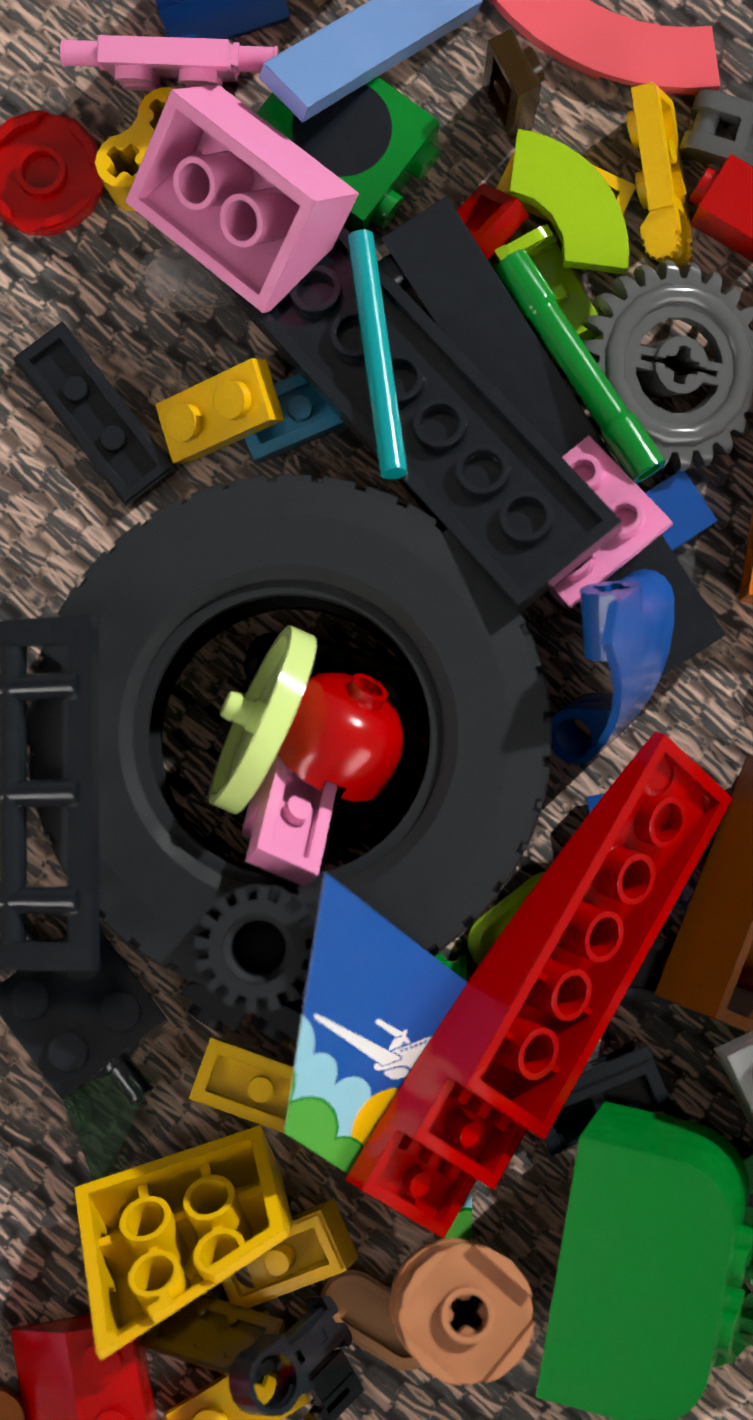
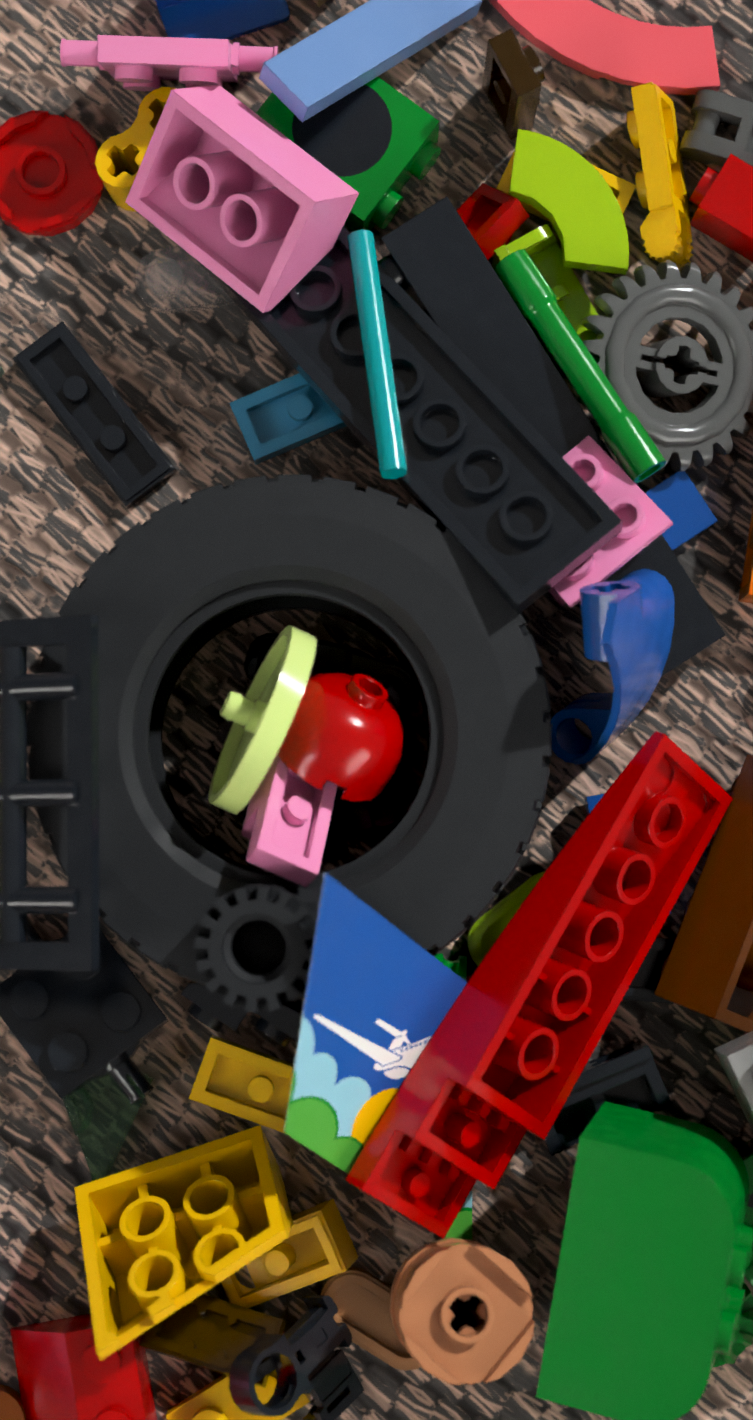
(219, 411): yellow plate -> none

